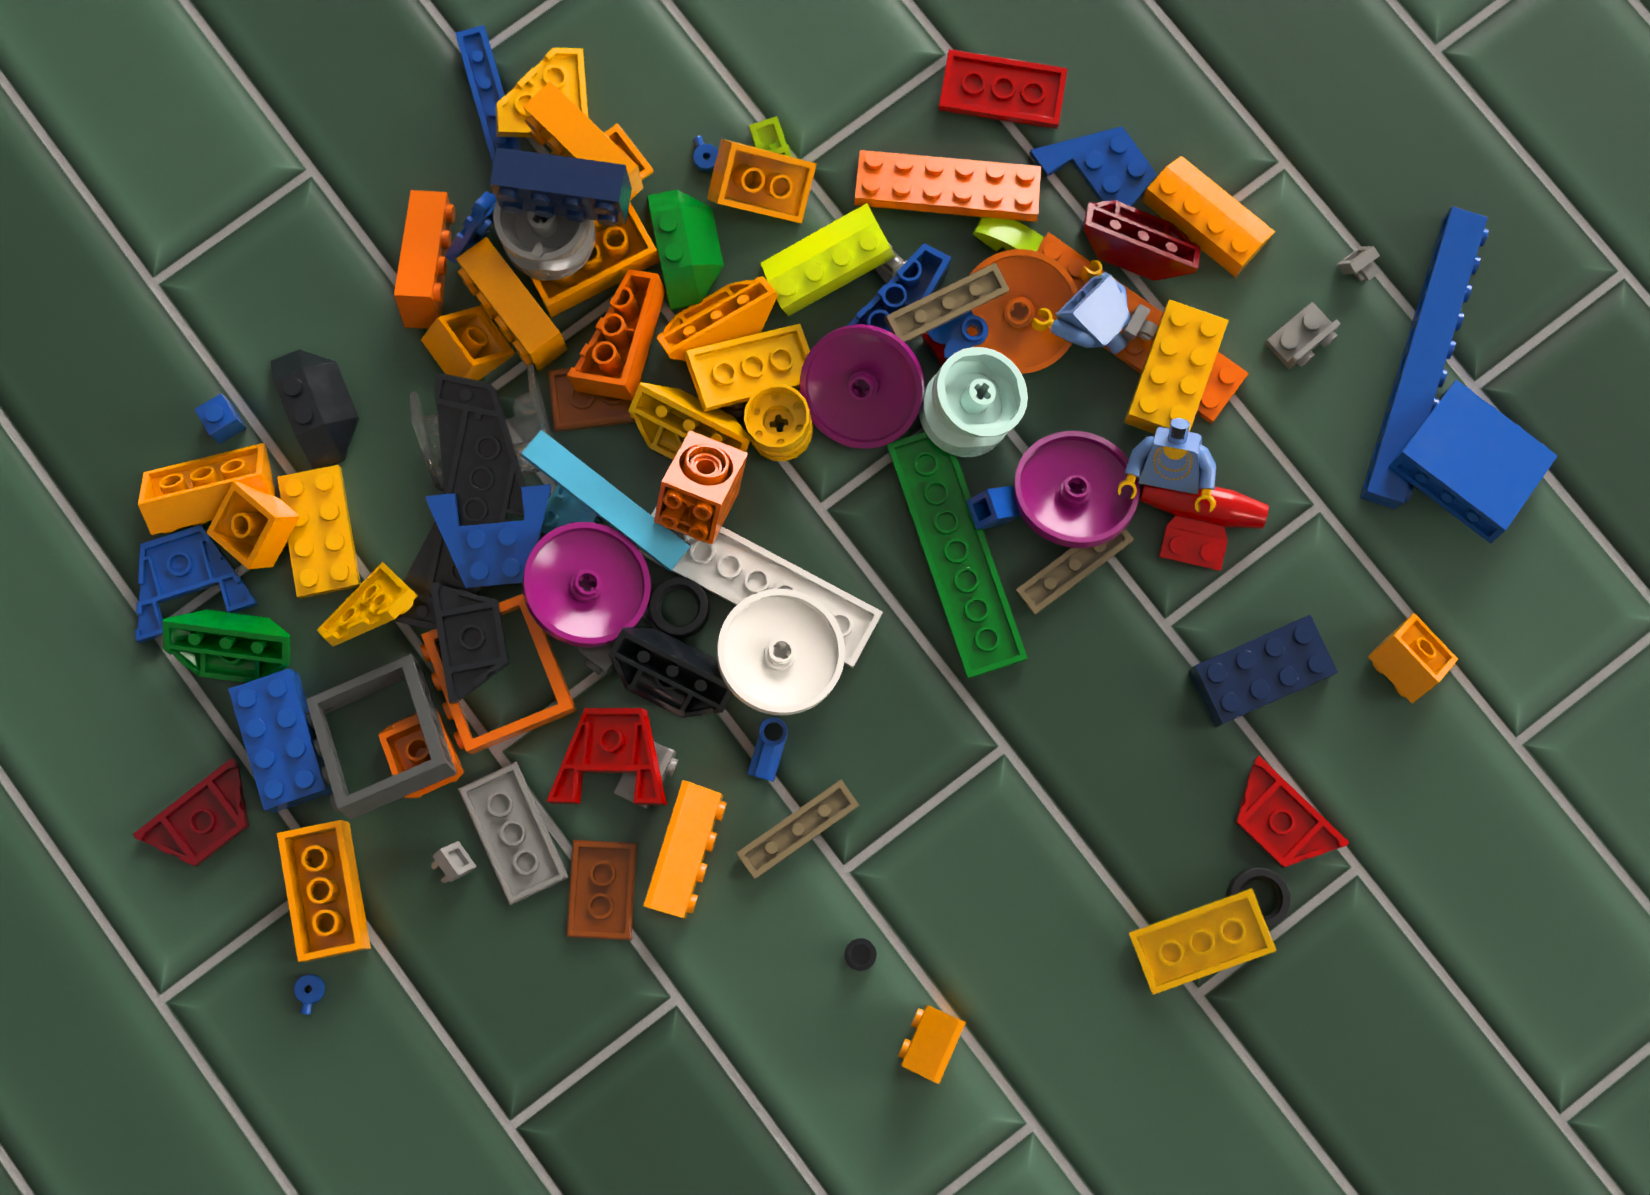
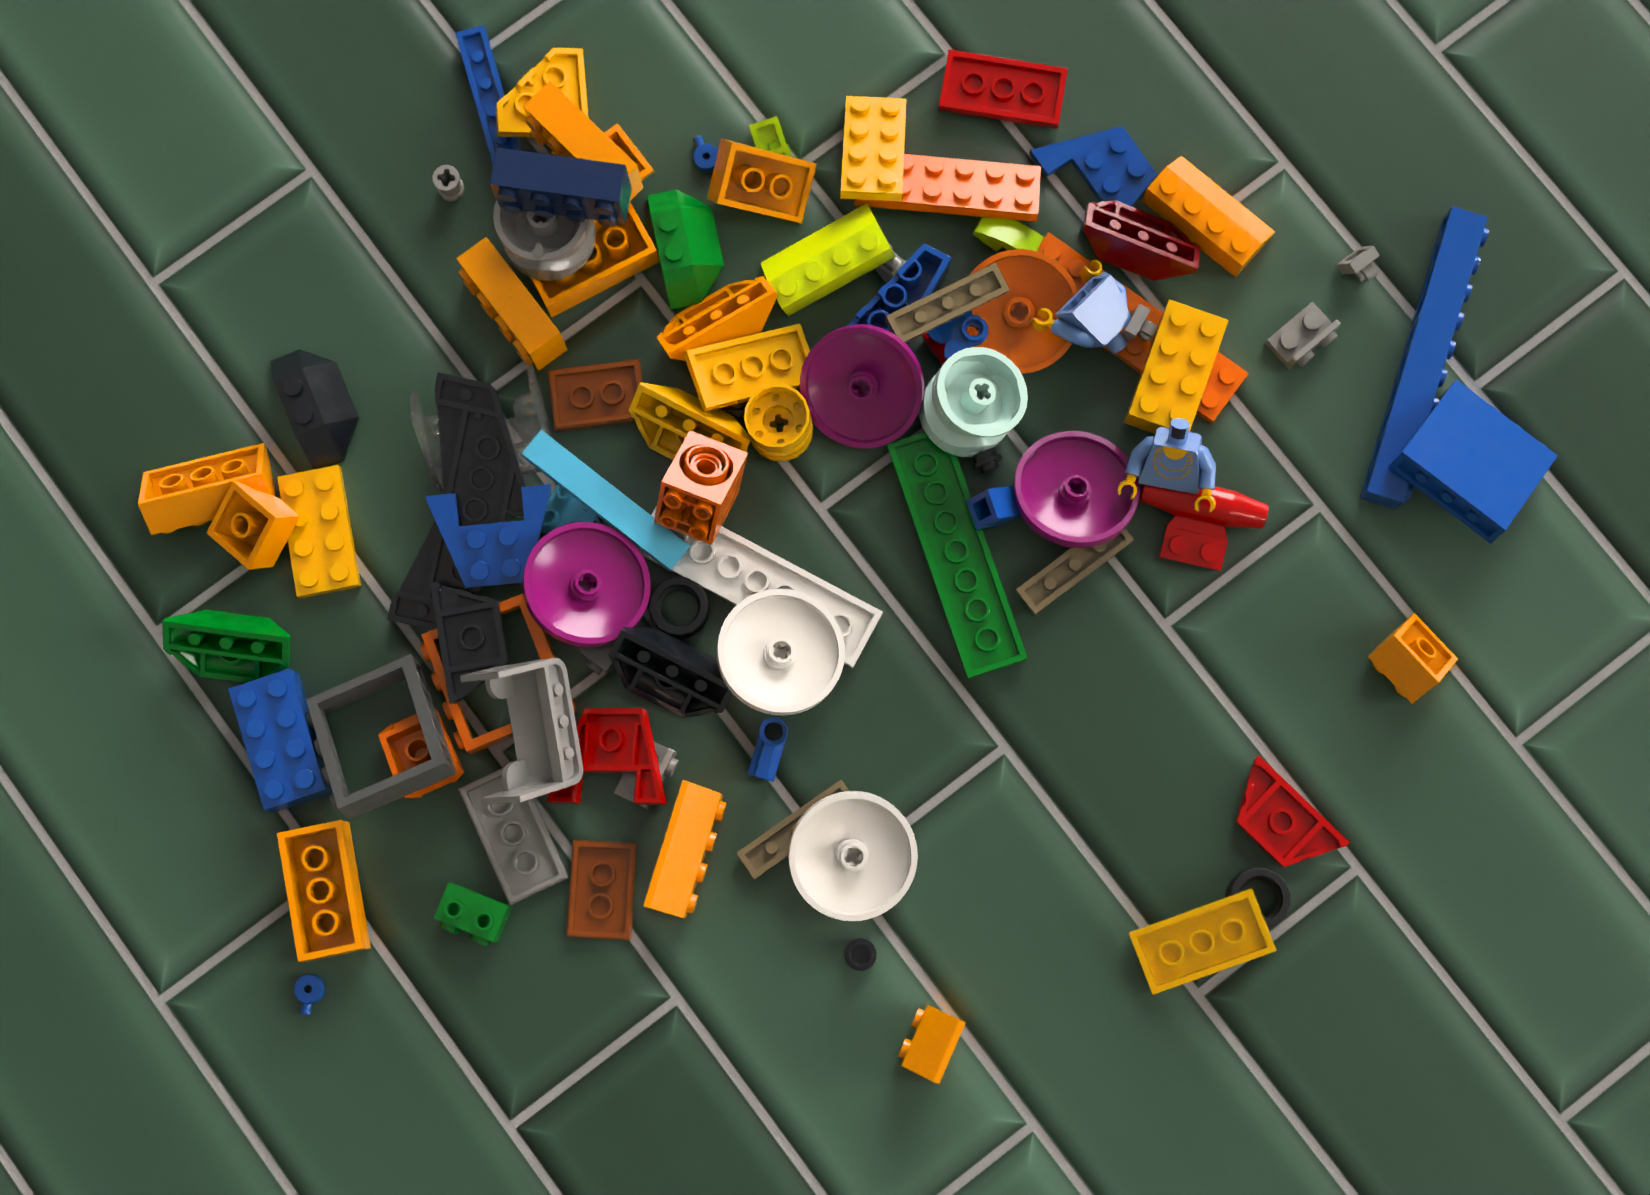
(181, 566): blue wing -> none
(201, 818): dark red wing -> none
(220, 418): blue brick -> none
(372, 604): yellow plate -> none
(423, 259): orange wedge -> none
(453, 862): light grey tile -> none
(454, 189): none -> light grey bush
(467, 344): light orange slope -> none
(472, 913): none -> green brick
(475, 226): blue wing -> none
(540, 725): none -> light grey windscreen
(619, 348): orange wedge -> none
(852, 856): none -> white dish
(873, 148): none -> yellow plate
(986, 460): none -> black plate
(1263, 671): dark blue brick -> none

